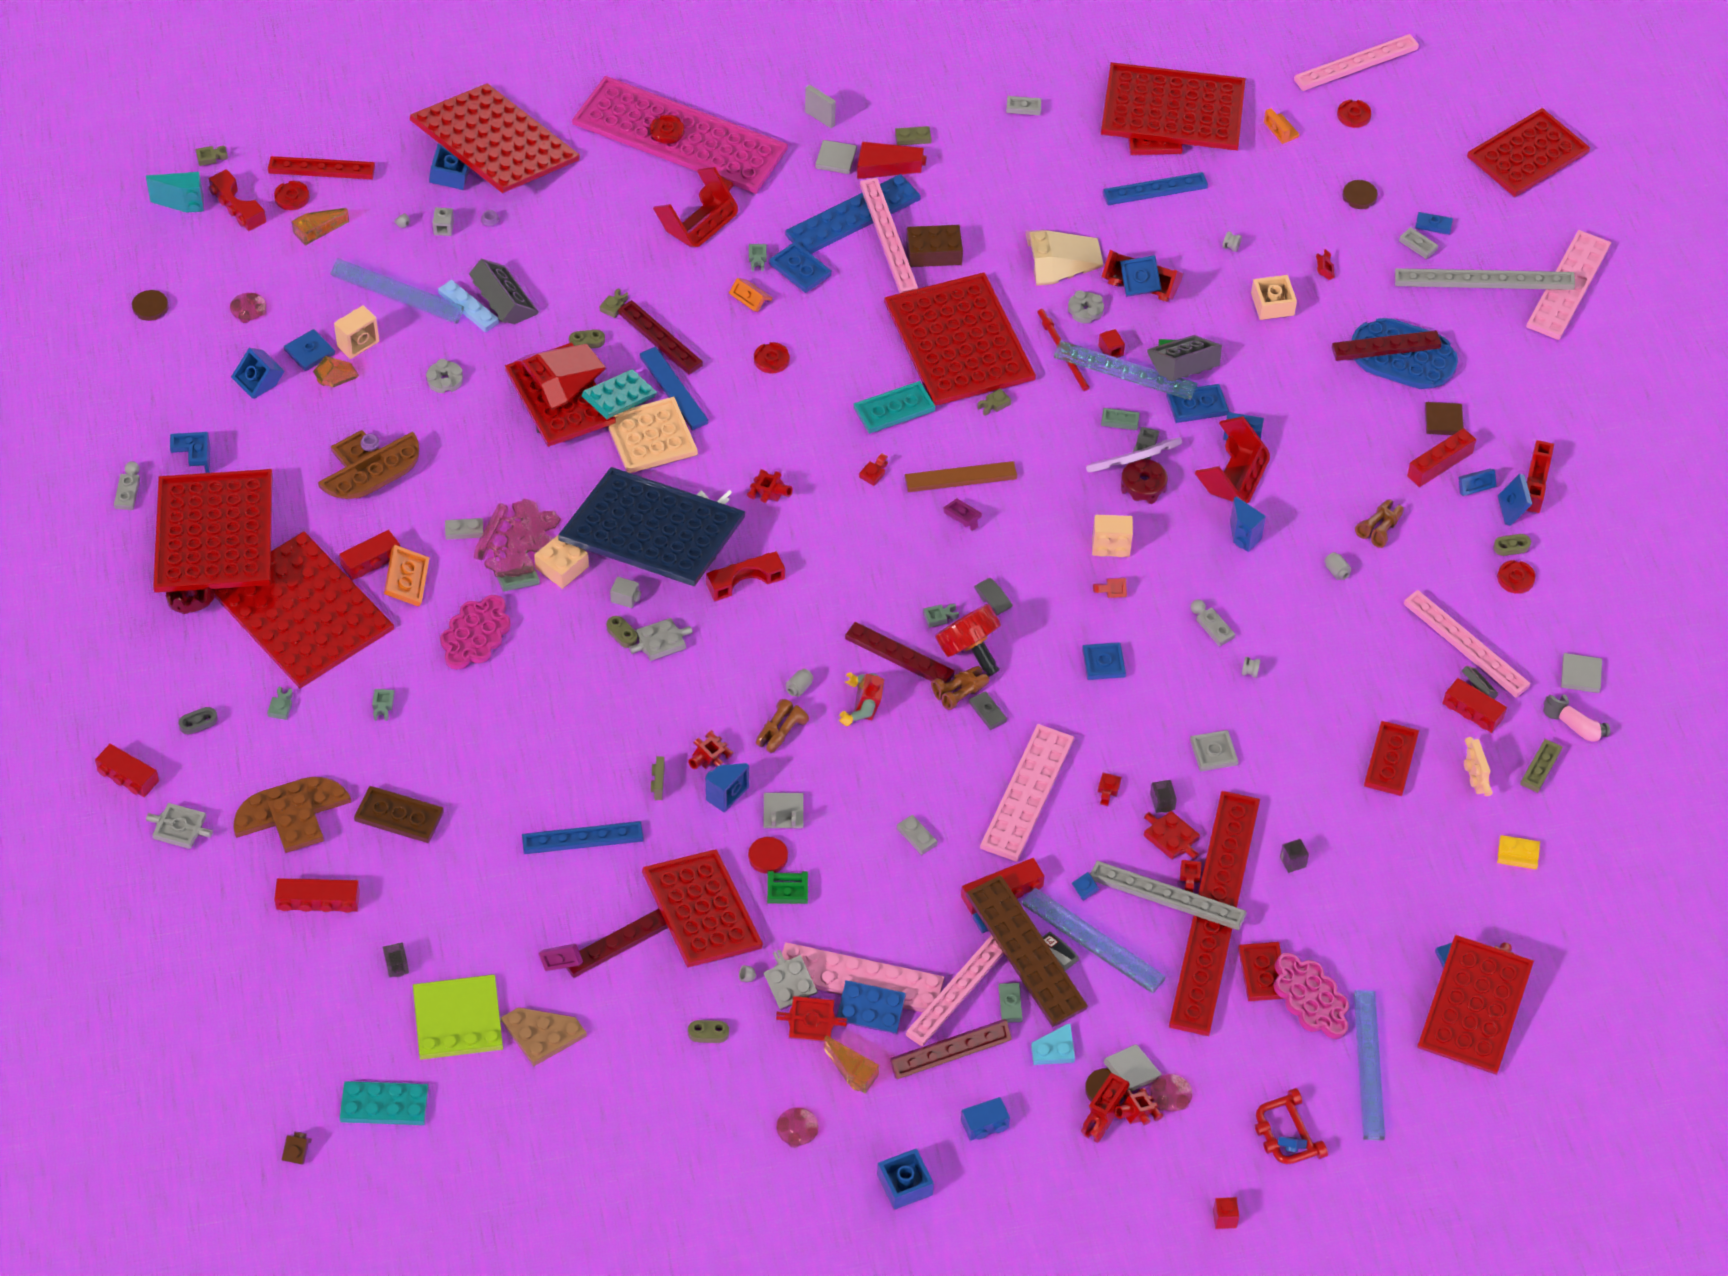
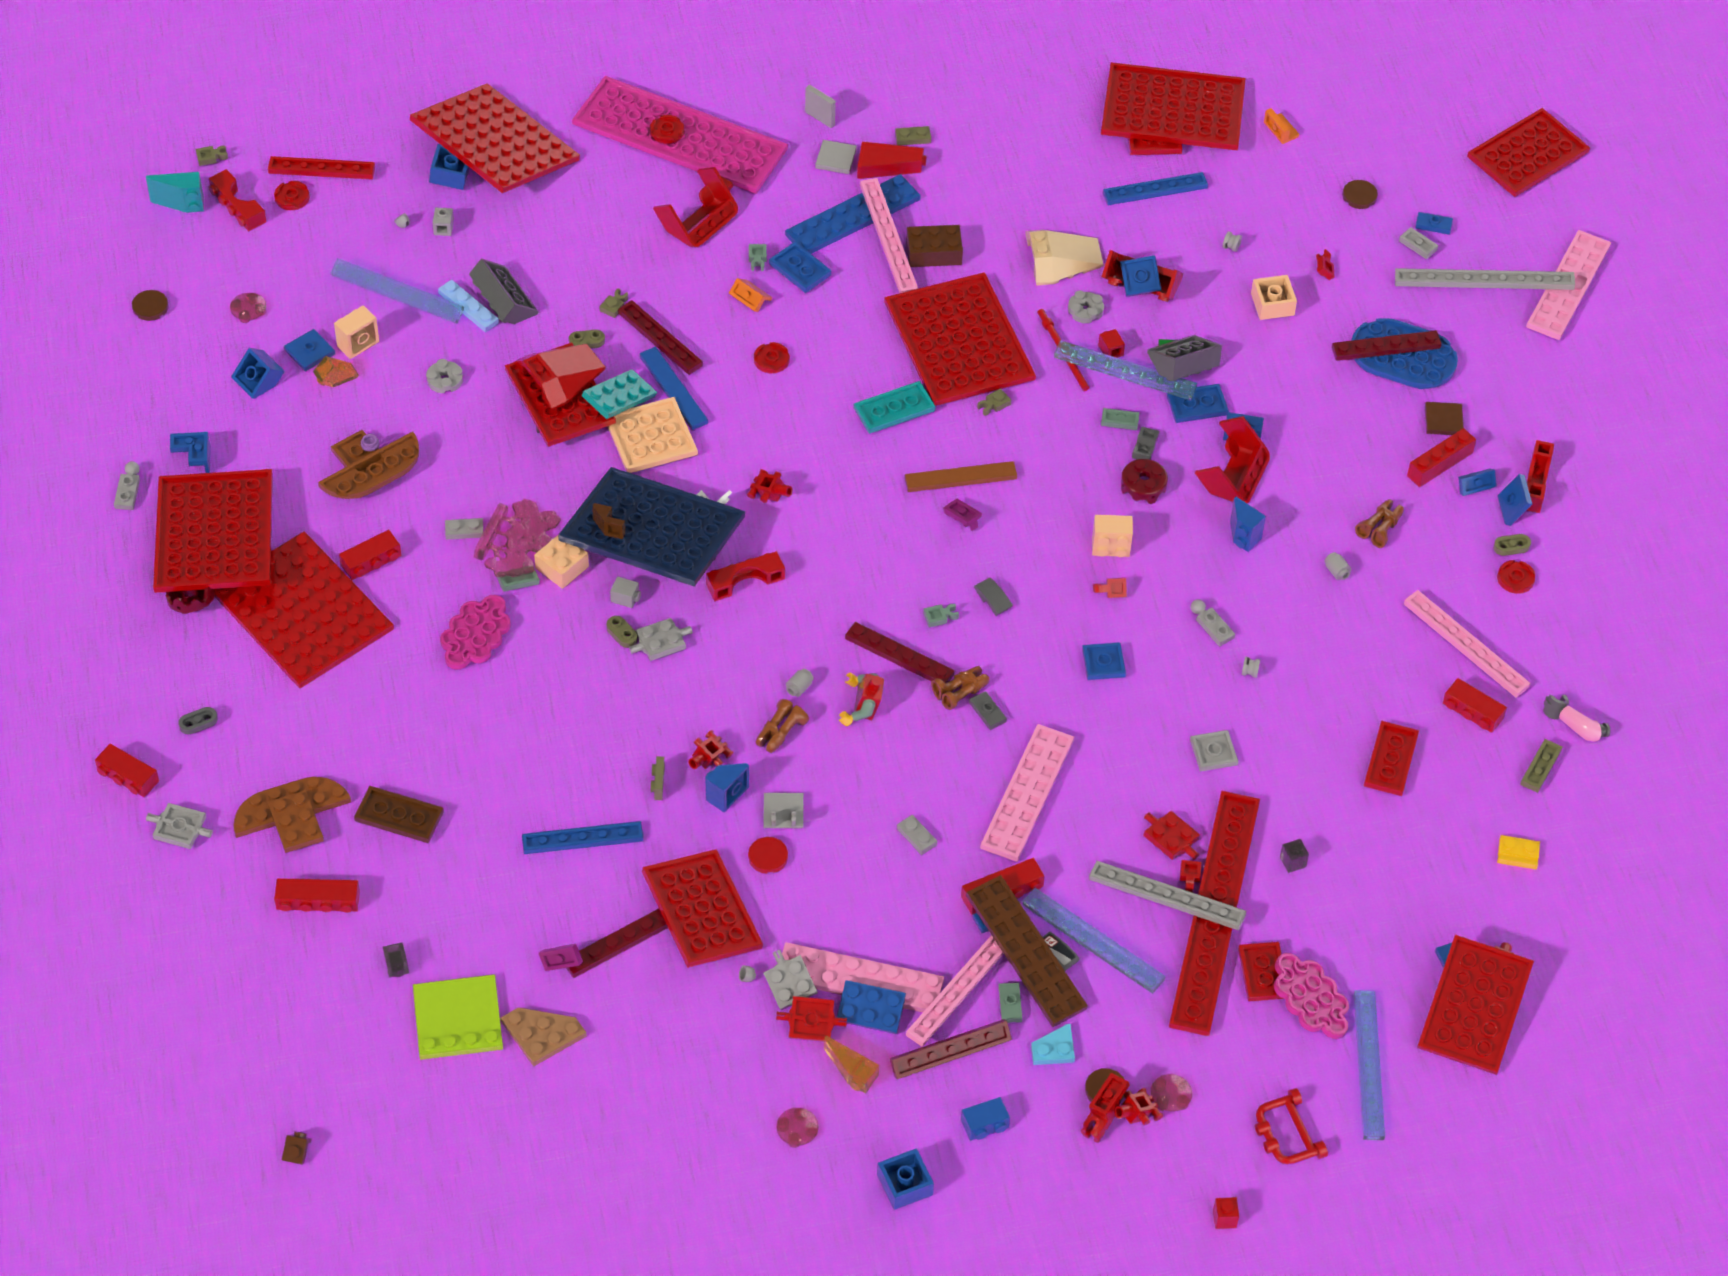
(280, 706): sand green plate -> none
(317, 224): slope -> none
(382, 702): sand green plate -> none
(384, 1103): teal plate -> none
(406, 575): orange plate -> none
(489, 218): medium lavender plate -> none
(609, 526): none -> reddish brown slope
(708, 1031): olive plate -> none
(787, 891): green plate -> none
(874, 472): red plate -> none
(969, 634): red wheel -> none
(1023, 105): light grey plate -> none
(1085, 886): blue plate -> none
(1108, 786): red plate -> none
(1132, 1066): light grey tile -> none
(1134, 456): lavender tile -> none
(1163, 796): clear smoke brick -> none
(1292, 1144): blue plate -> none
(1354, 113): red tile -> none
(1356, 62): bright pink plate -> none
(1477, 767): light nougat plate -> none
(1479, 681): dark grey plate -> none
(1581, 673): light grey tile -> none

